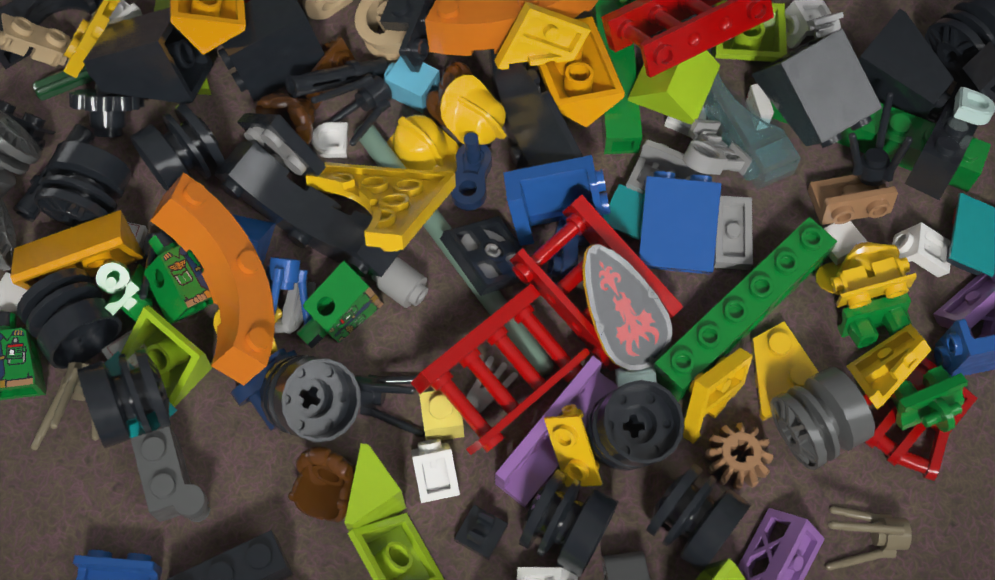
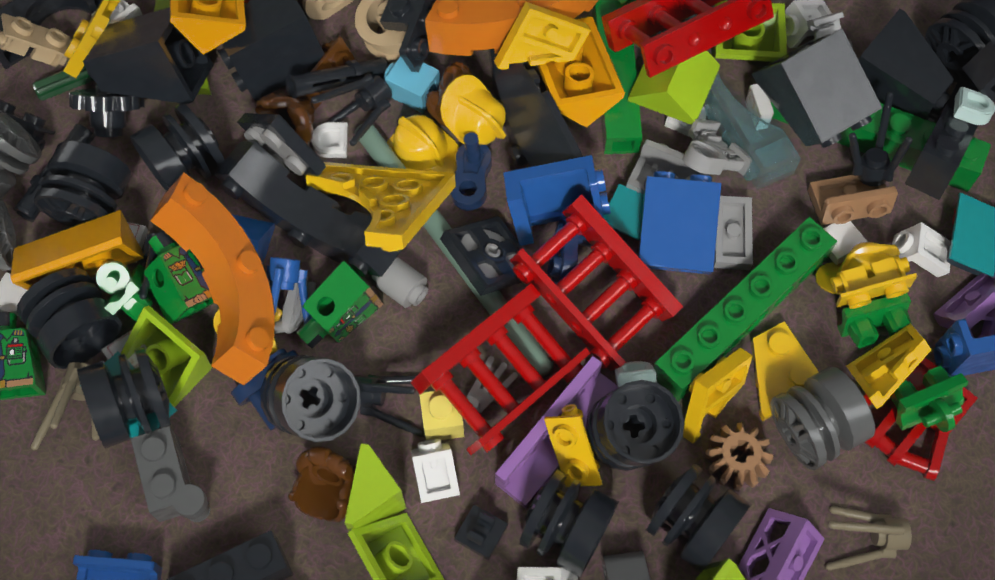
(624, 310): shield -> none

